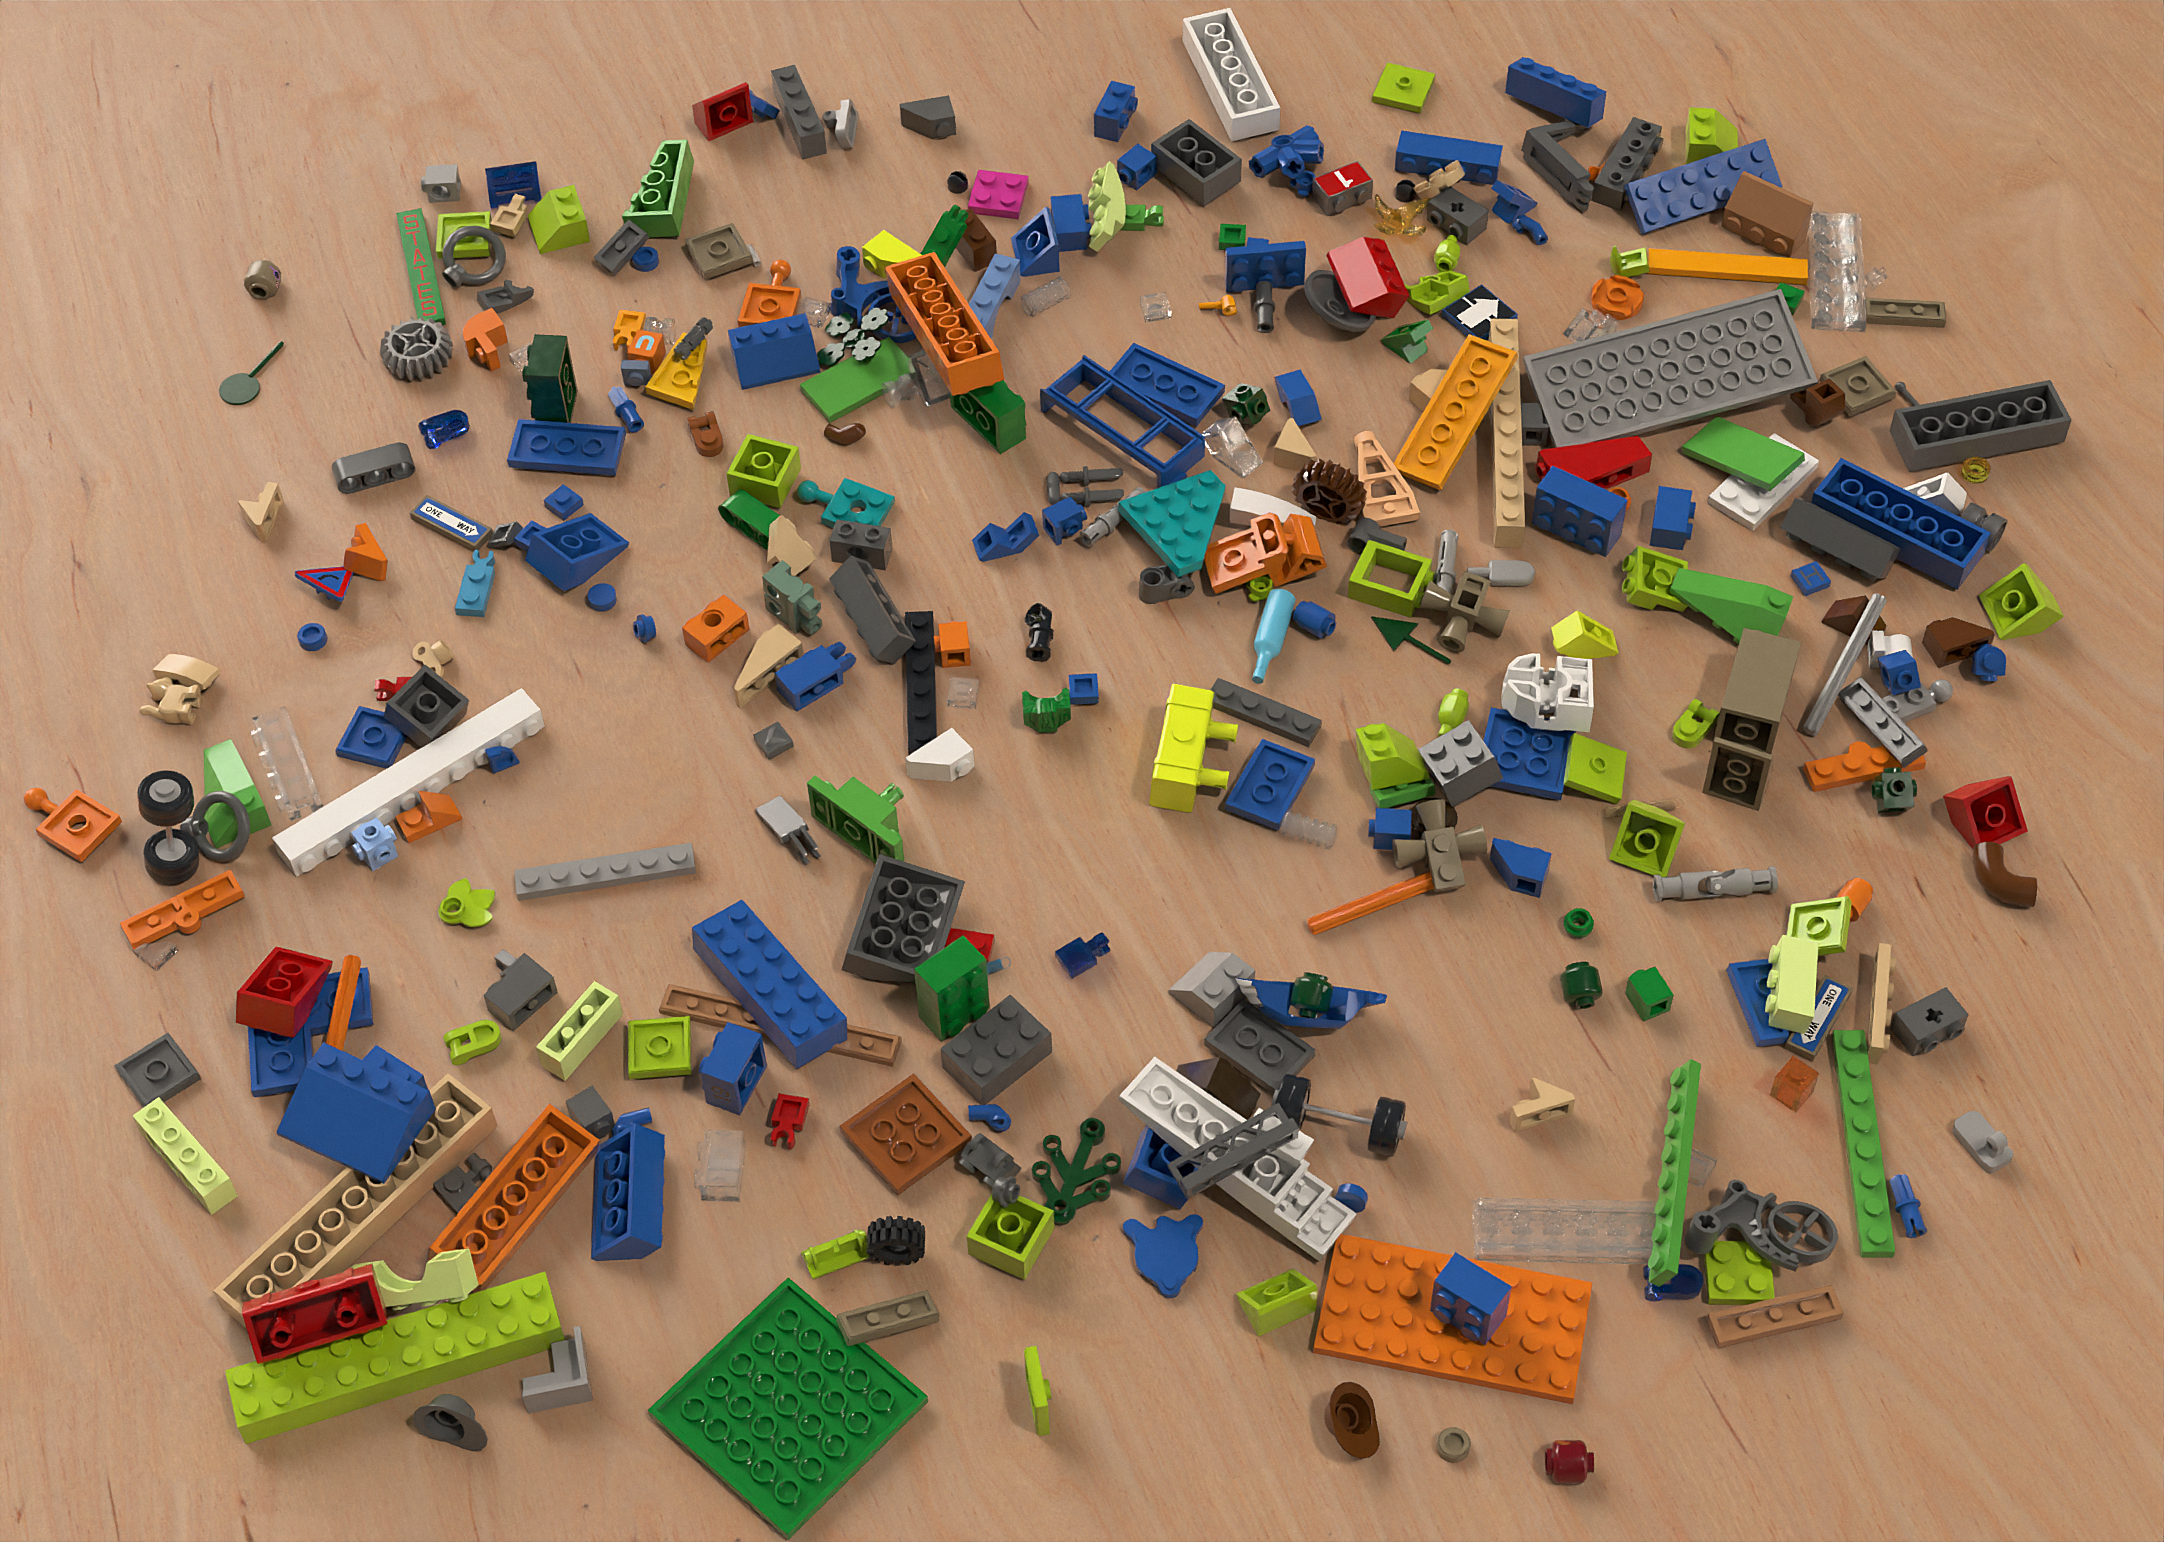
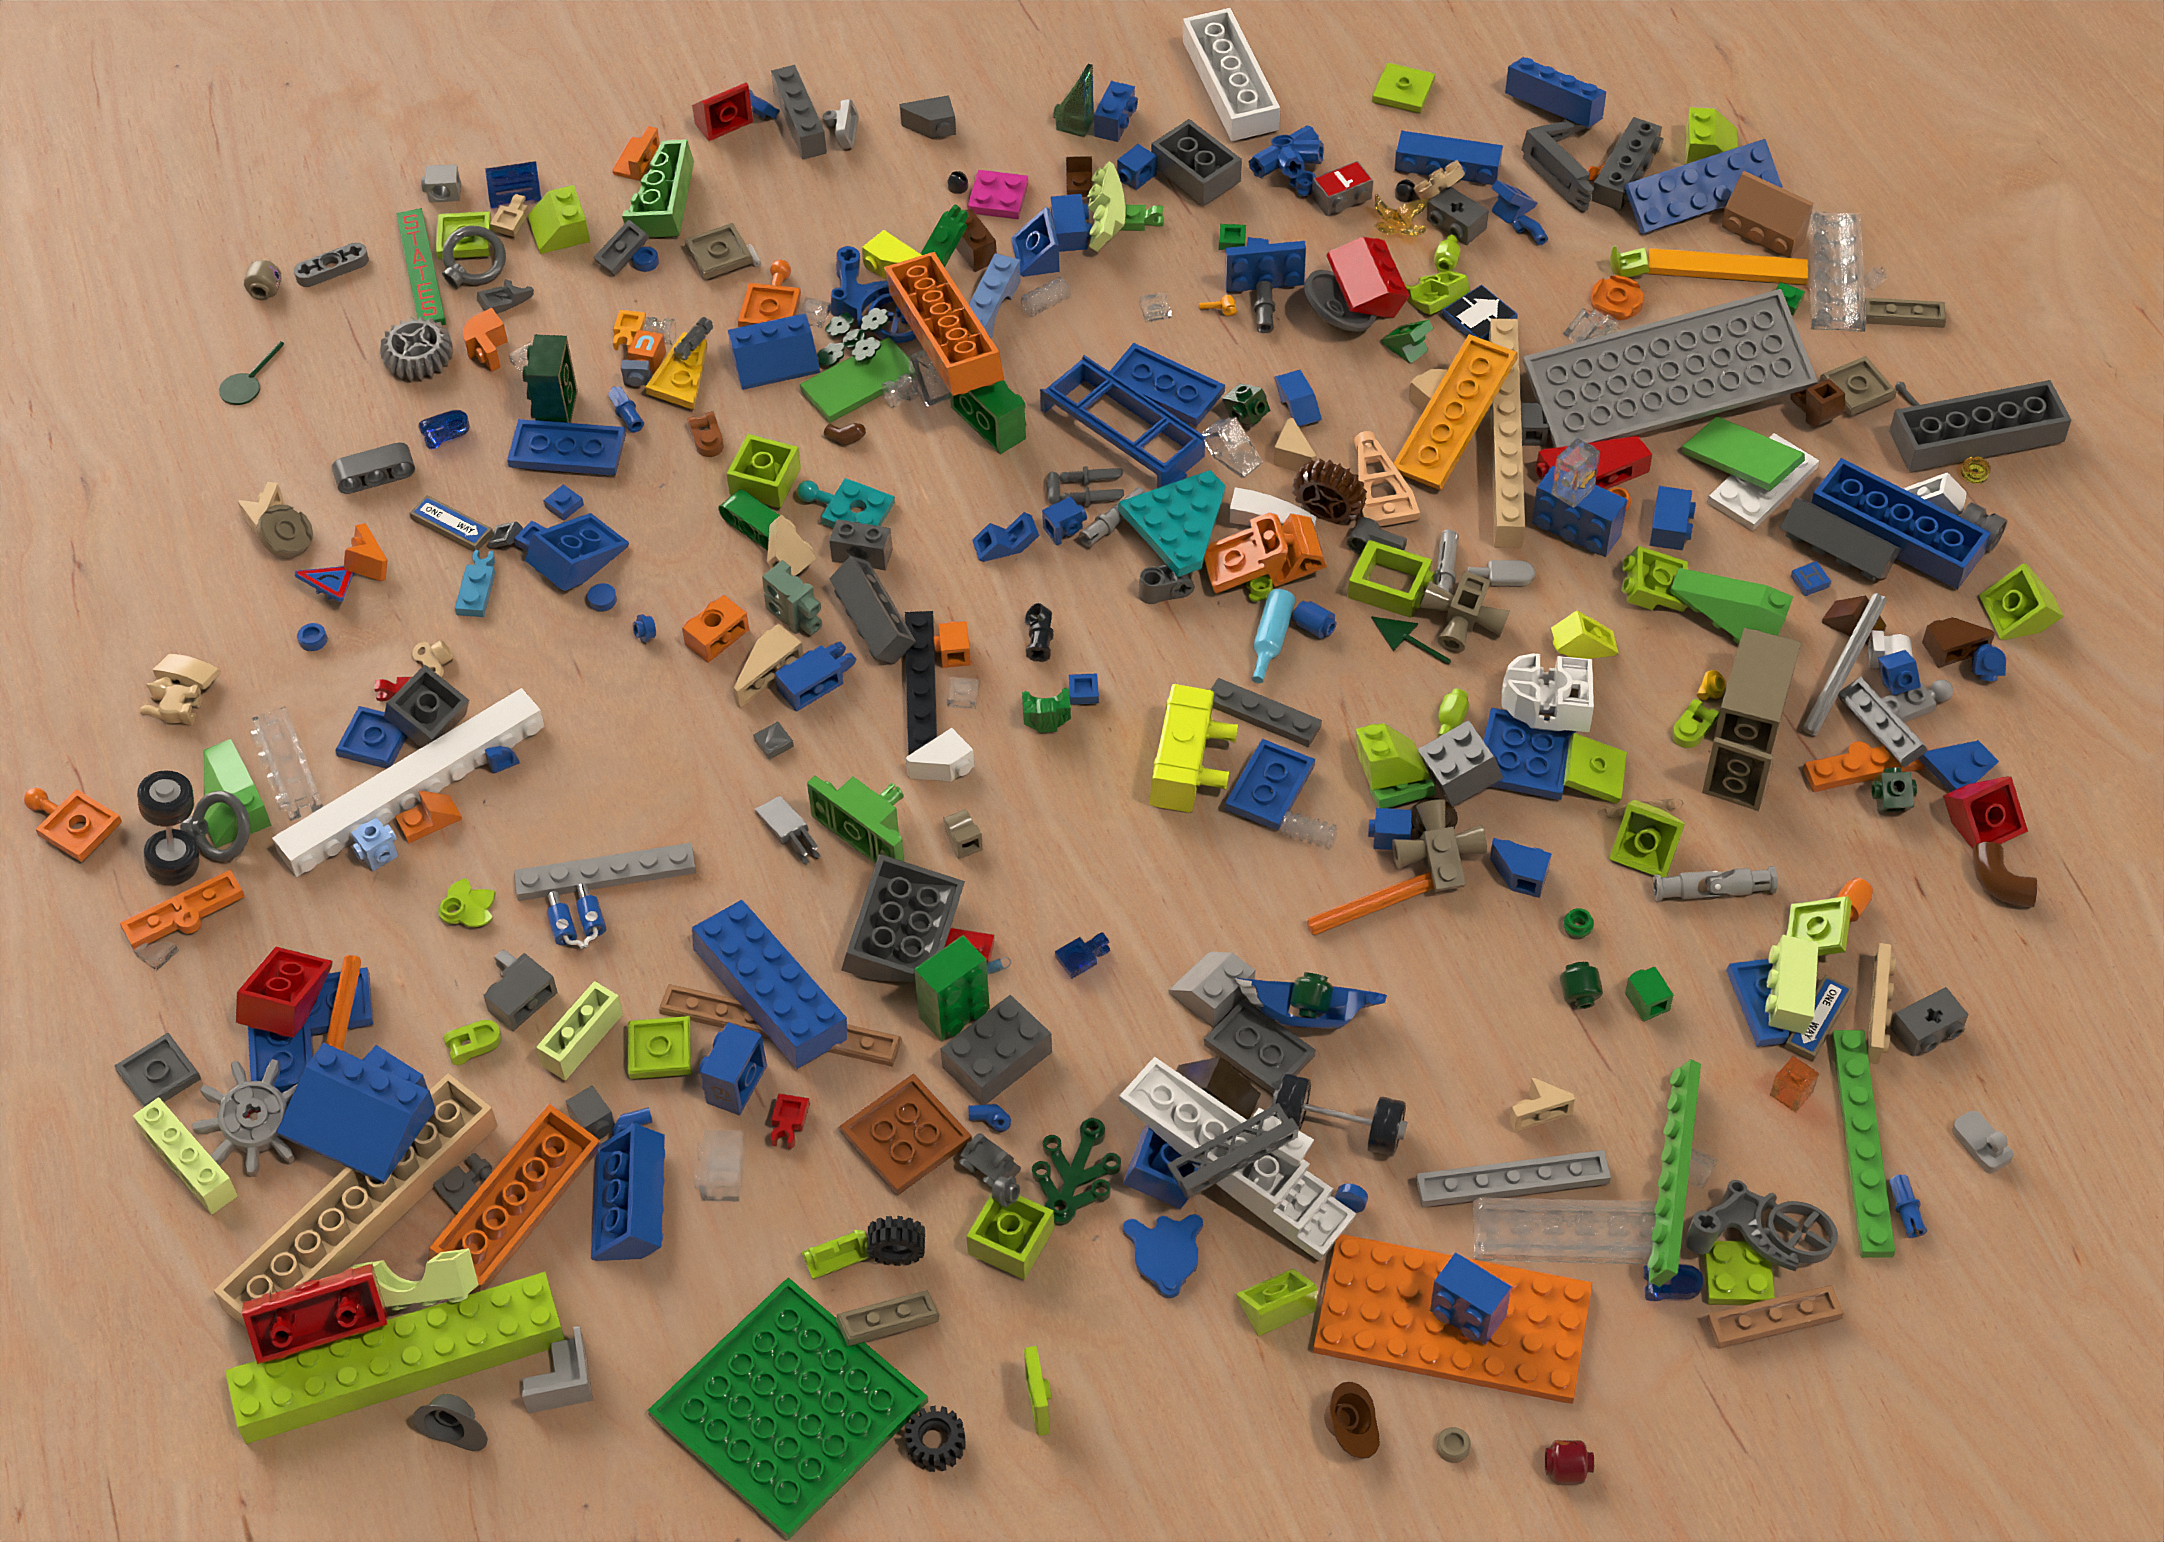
(235, 1117): none -> light grey gear
(284, 531): none -> dark tan tile
(350, 264): none -> dark grey beam
(562, 922): none -> blue piece
(638, 155): none -> orange panel
(935, 1456): none -> black tyre
(963, 830): none -> dark tan leg
(1076, 109): none -> clear green slope
(1079, 175): none -> reddish brown slope
(1513, 1178): none -> light grey plate
(1575, 472): none -> clear brick
(1712, 685): none -> yellow plate
(1959, 763): none -> blue wing

